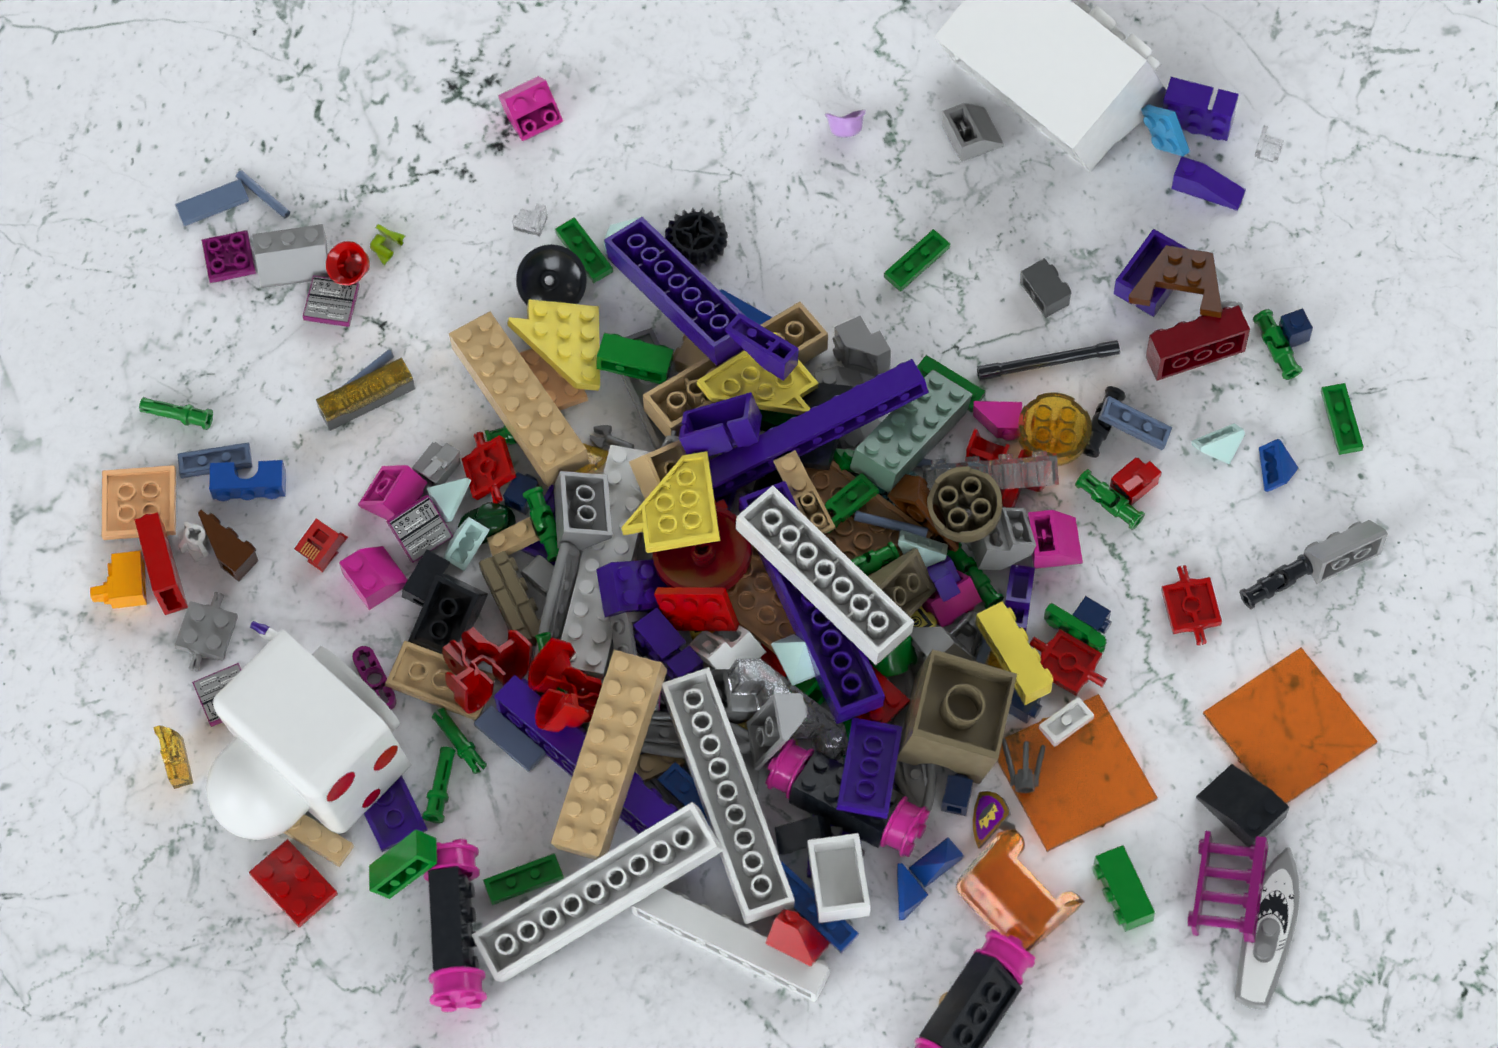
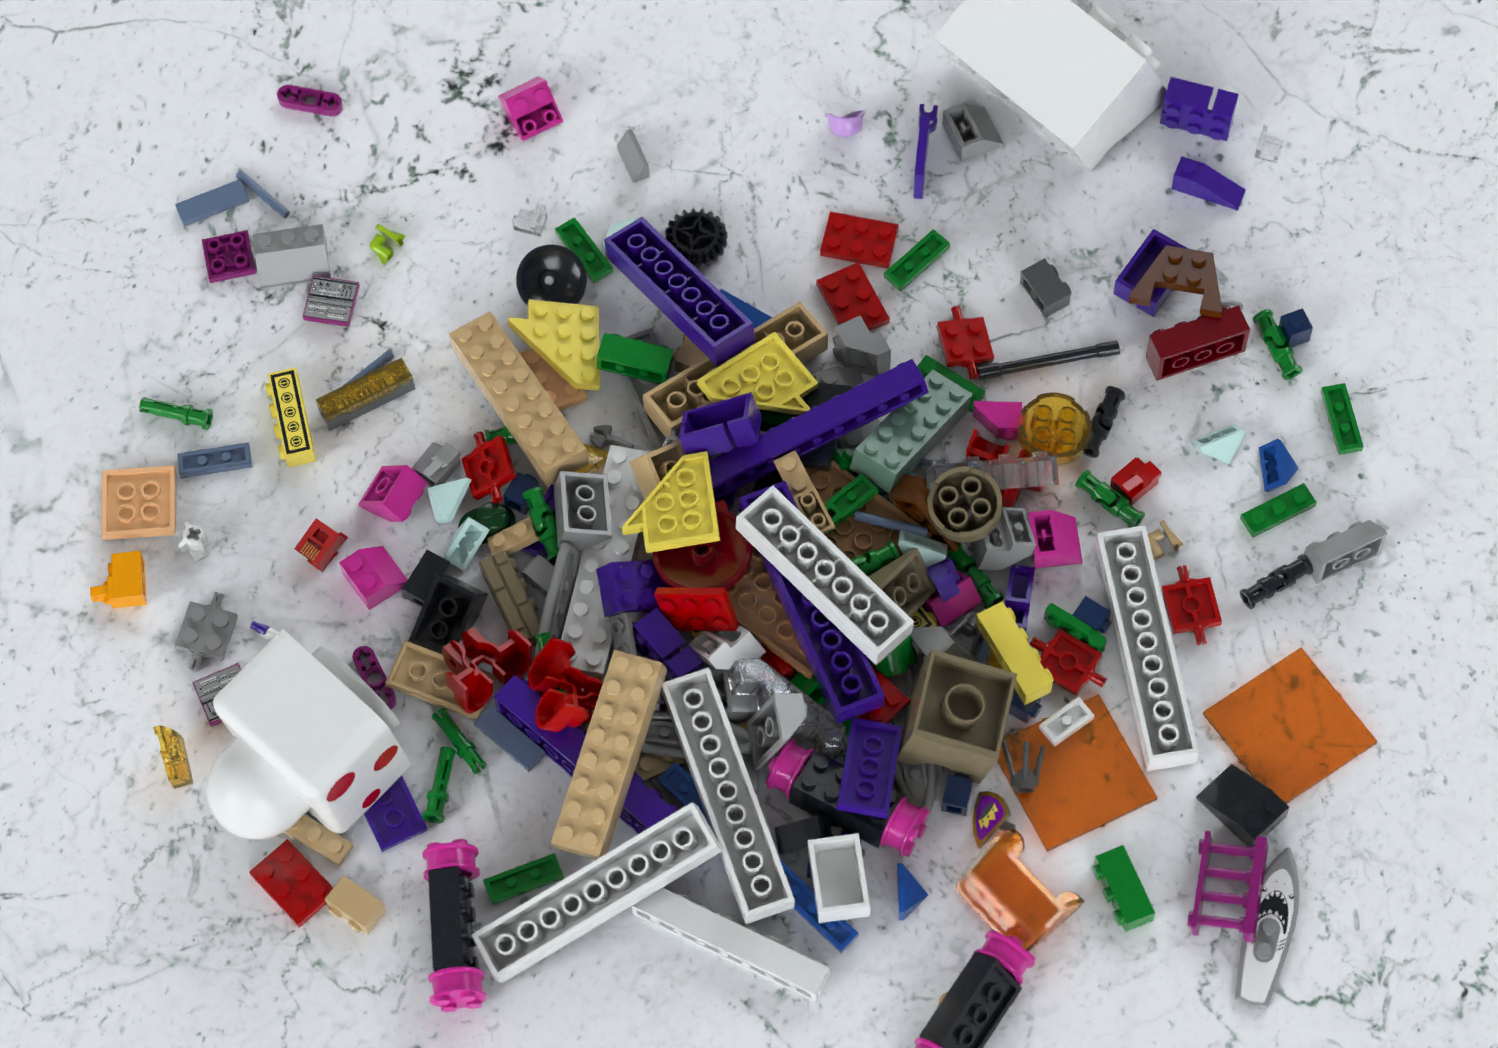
(160, 563): red slope -> none
(232, 553): reddish brown slope -> none
(267, 482): blue arch -> none
(291, 417): none -> light yellow brick
(317, 107): none -> magenta beam
(347, 263): red hat -> none
(355, 906): none -> tan brick
(402, 864): green brick -> none
(419, 528): light grey tile -> none
(633, 157): none -> light grey slope
(764, 346): dark purple slope -> none
(794, 658): light aqua slope -> none
(796, 938): slope -> none
(852, 295): none -> red plate
(859, 240): none -> red plate
(925, 129): none -> dark purple tile
(936, 862): blue slope -> none
(965, 342): none -> red plate
(1135, 423): sand blue tile -> none
(1146, 648): none -> white brick
(1156, 535): none -> tan piece
(1165, 130): dark azure plate -> none
(1278, 510): none -> green plate

